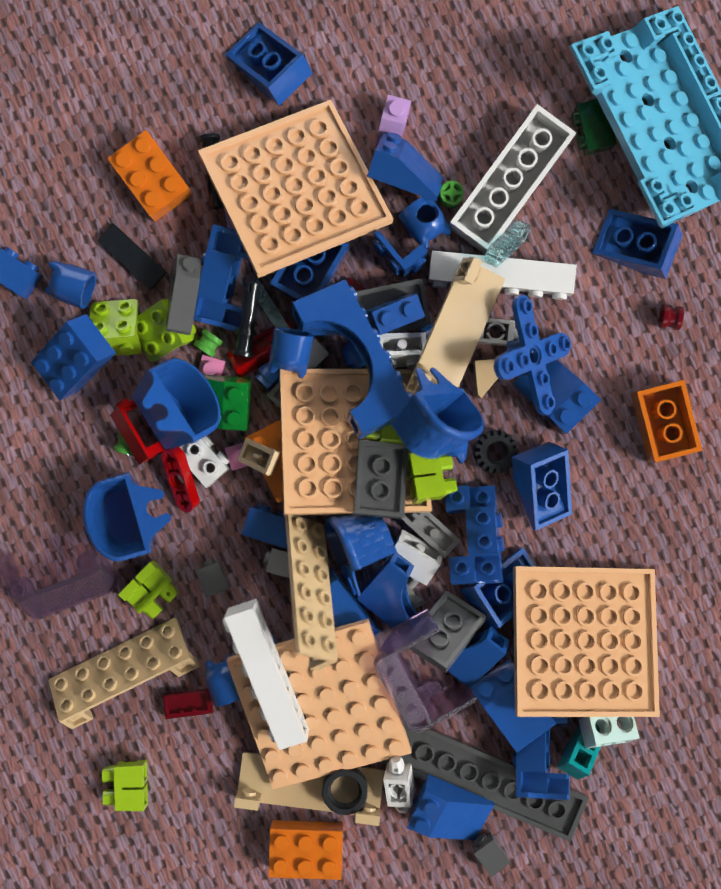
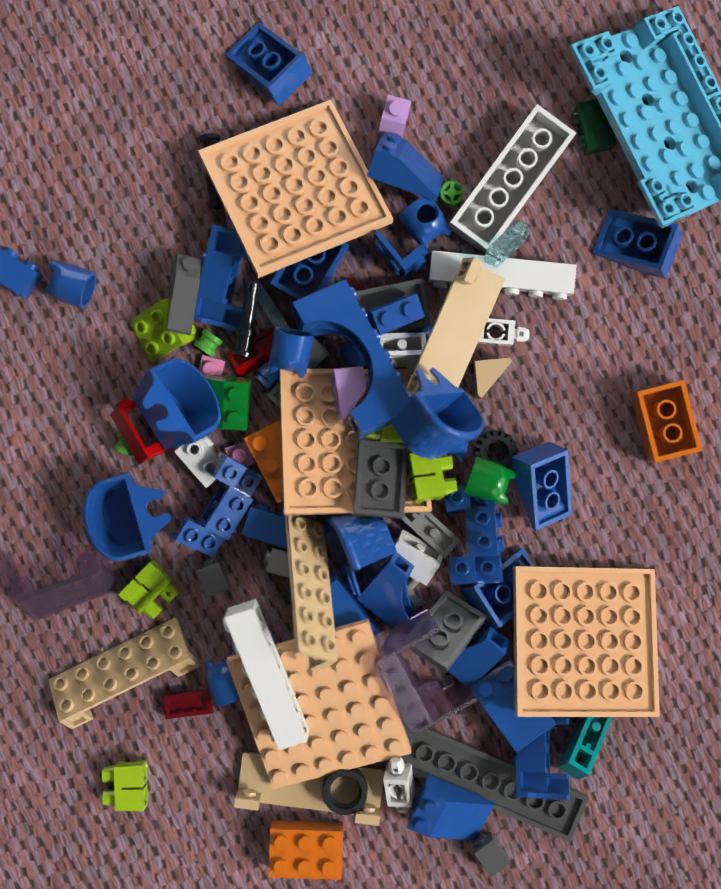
(73, 357): blue brick -> none
(118, 324): lime bracket -> none
(132, 256): black tile -> none
(150, 176): orange brick -> none
(176, 463): red beam -> none
(224, 510): none -> blue bracket
(259, 456): tan slope -> none
(348, 389): none -> lavender slope
(488, 481): none -> green piece
(531, 354): blue piece -> none
(570, 393): blue slope -> none
(609, 731): light aqua brick -> none
(671, 317): dark red wheel -> none

